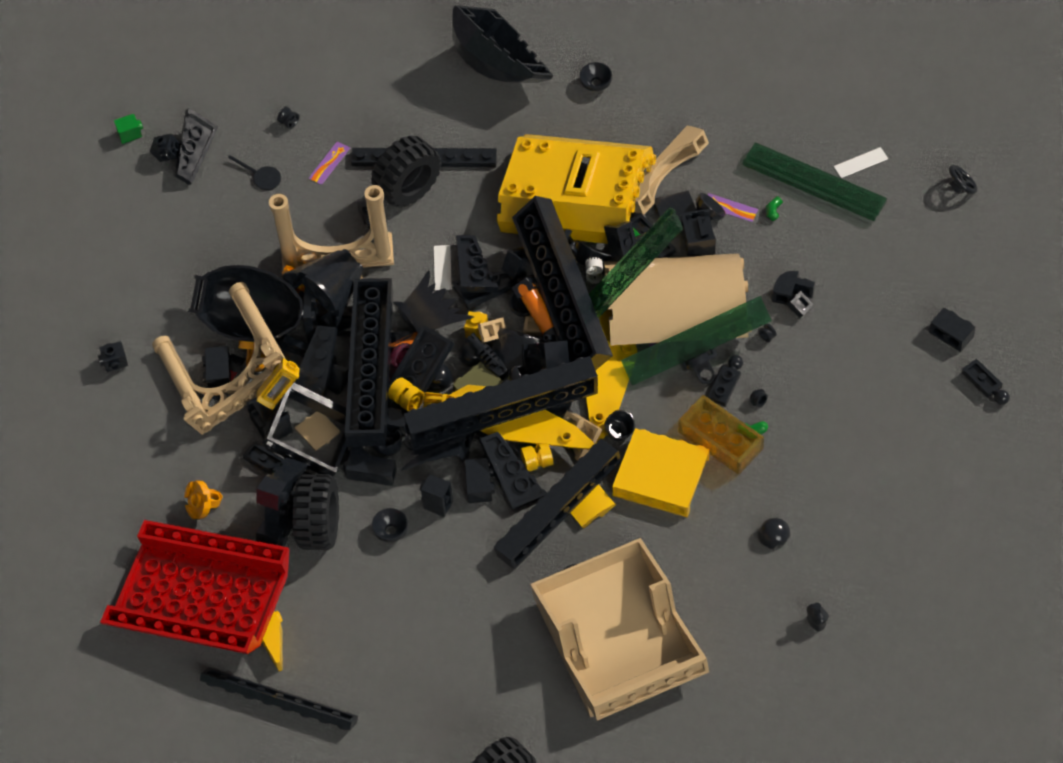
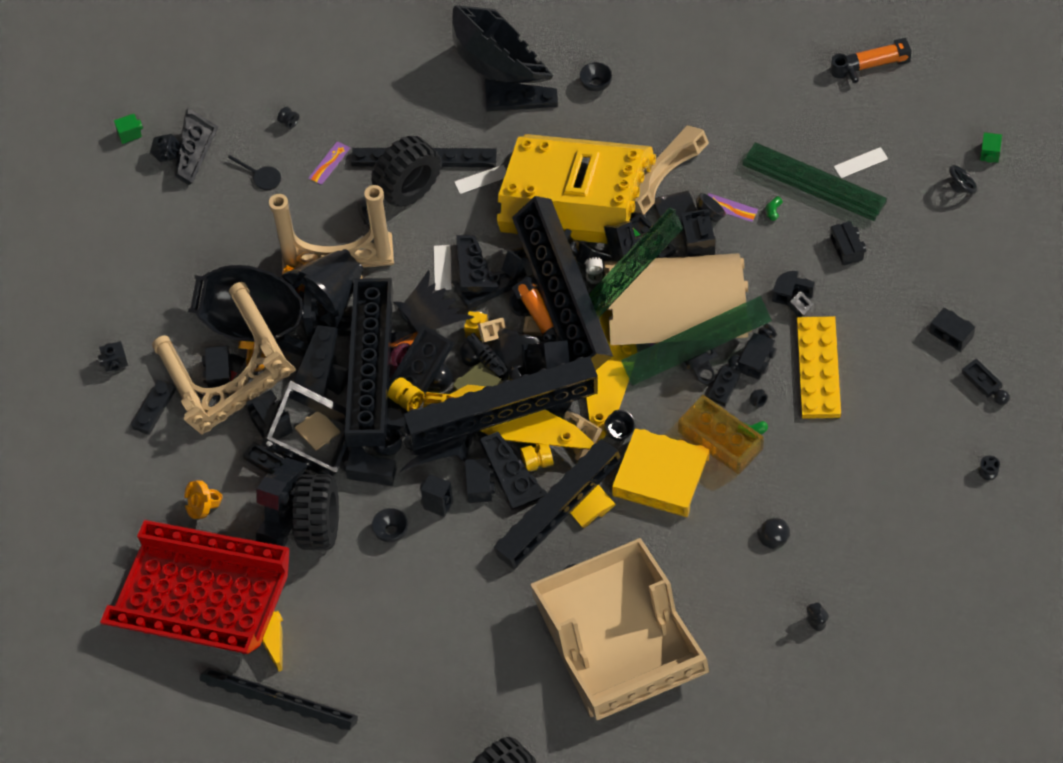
(153, 407): none -> black plate
(277, 383): yellow window -> none
(481, 179): none -> white sticker
(516, 96): none -> black wing
(756, 356): none -> black brick
(818, 367): none -> yellow plate
(847, 64): none -> piece
(847, 243): none -> black brick
(991, 147): none -> green brick
(992, 463): none -> black wheel

